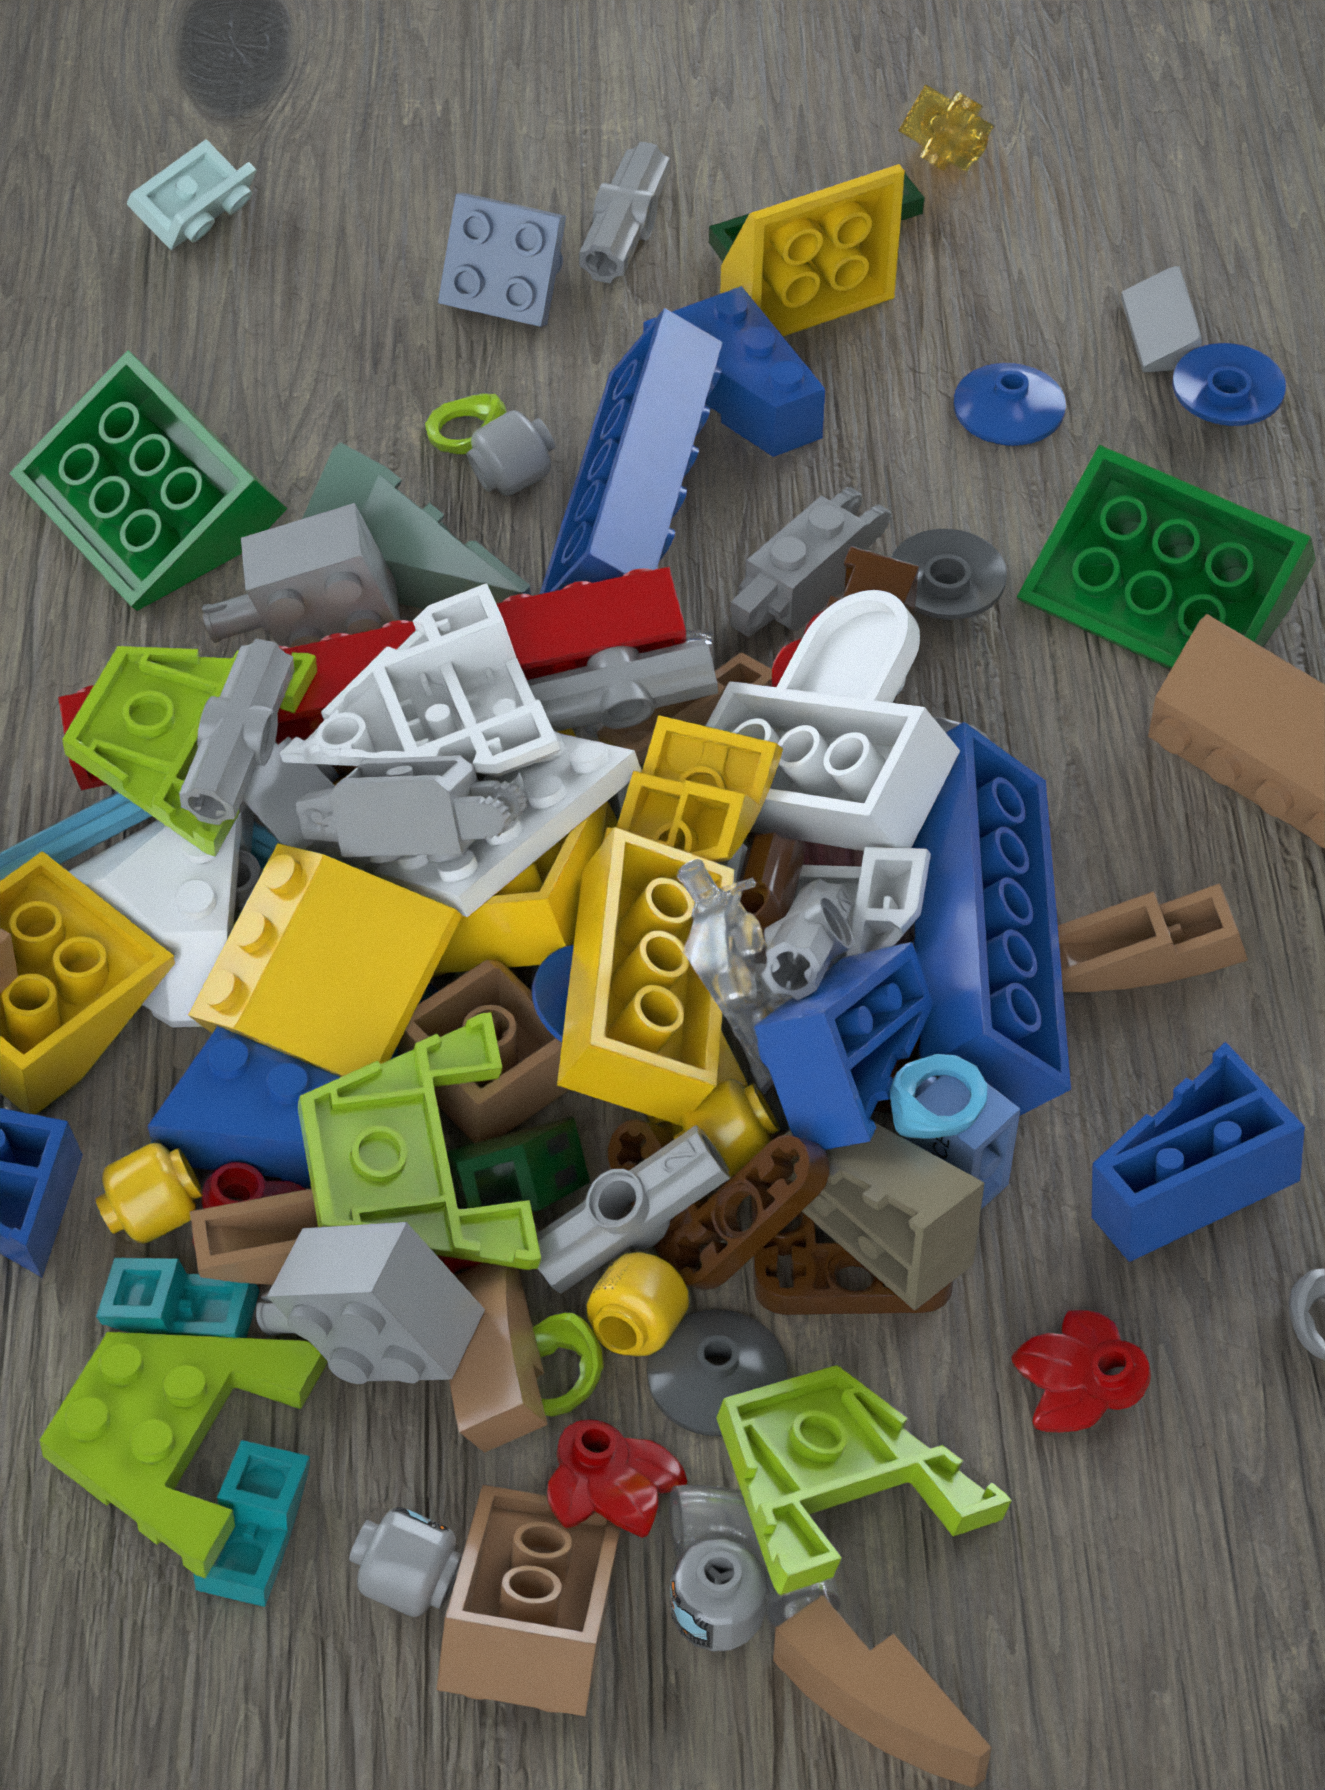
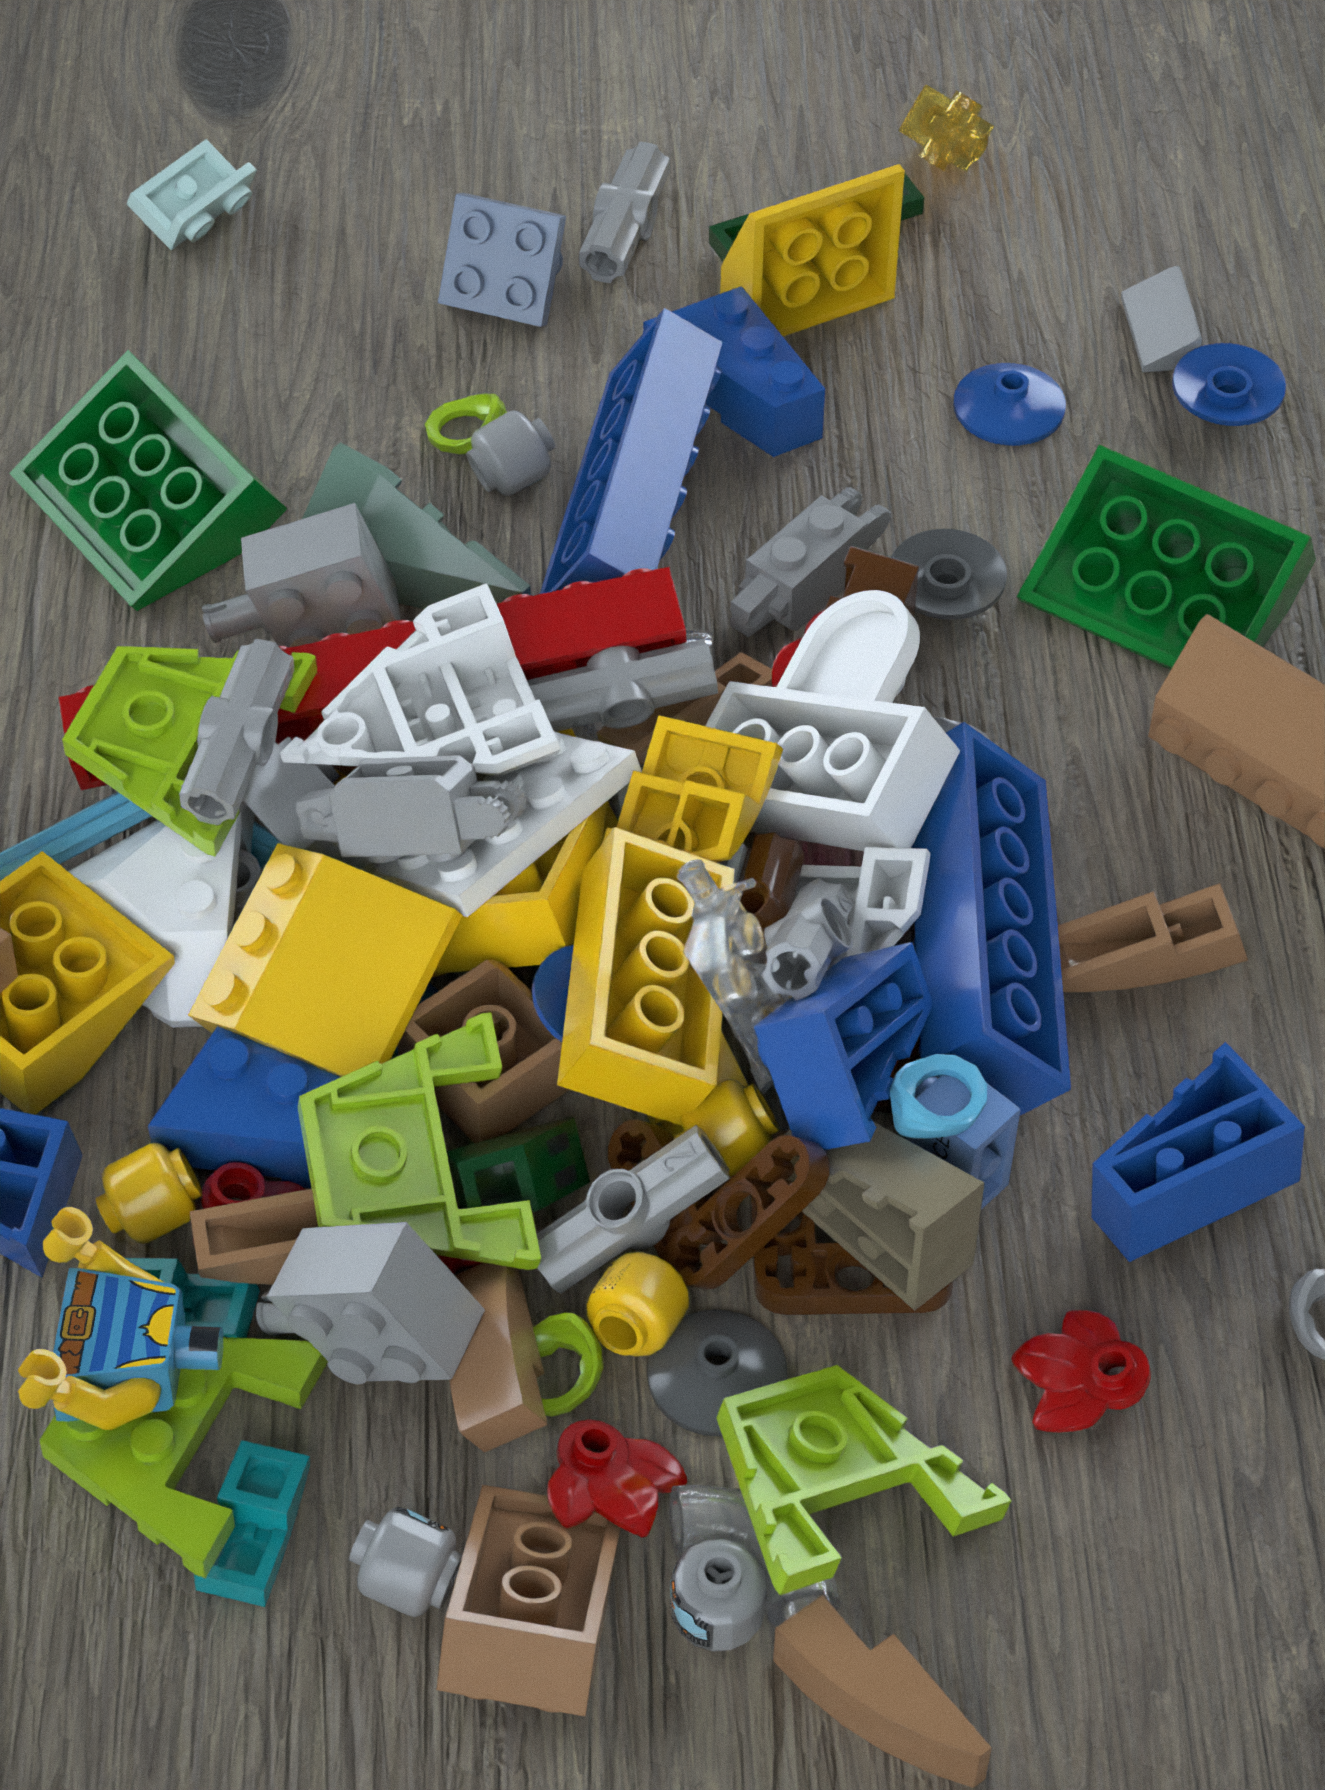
(115, 1336): none -> torso

